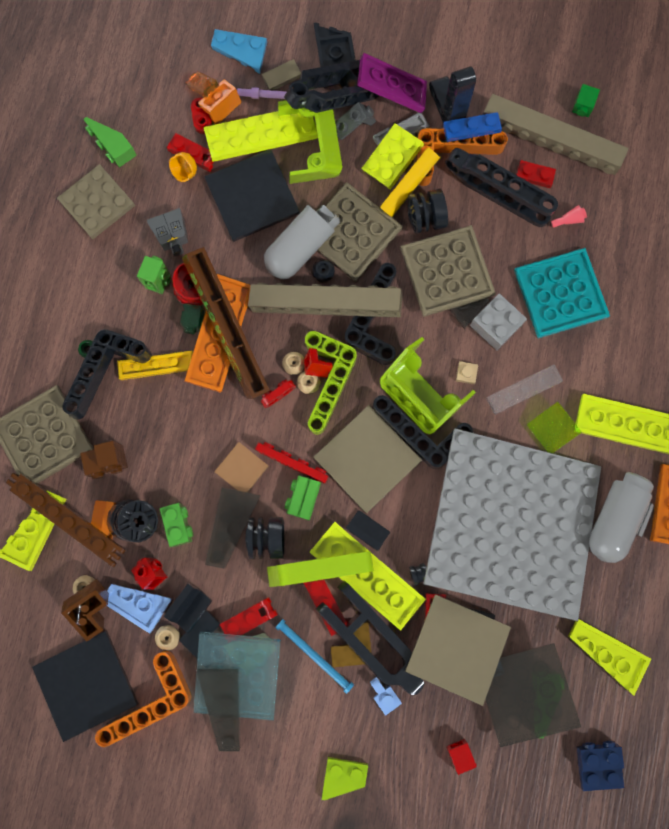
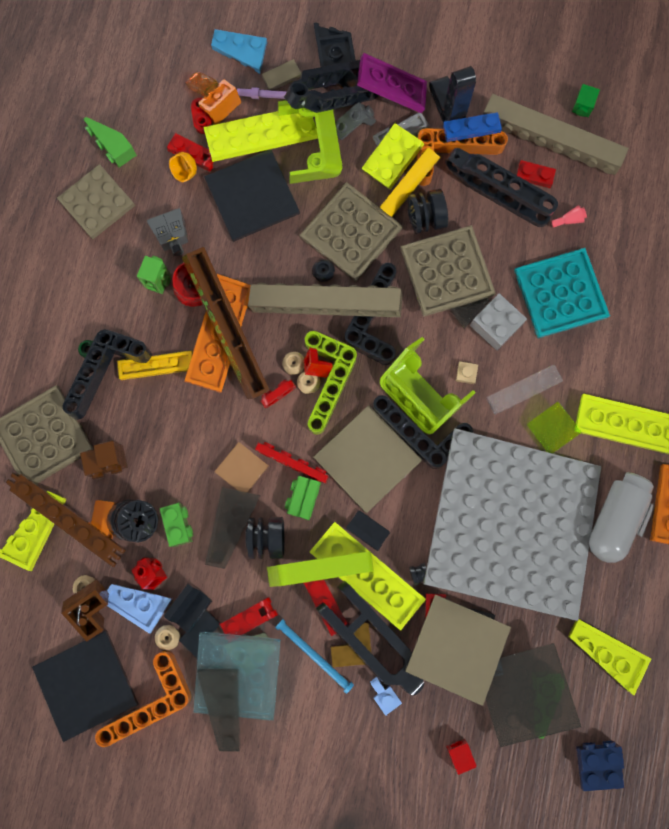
(192, 318): clear green window -> none
(300, 241): light grey piece -> none
(343, 777): lime wing -> none

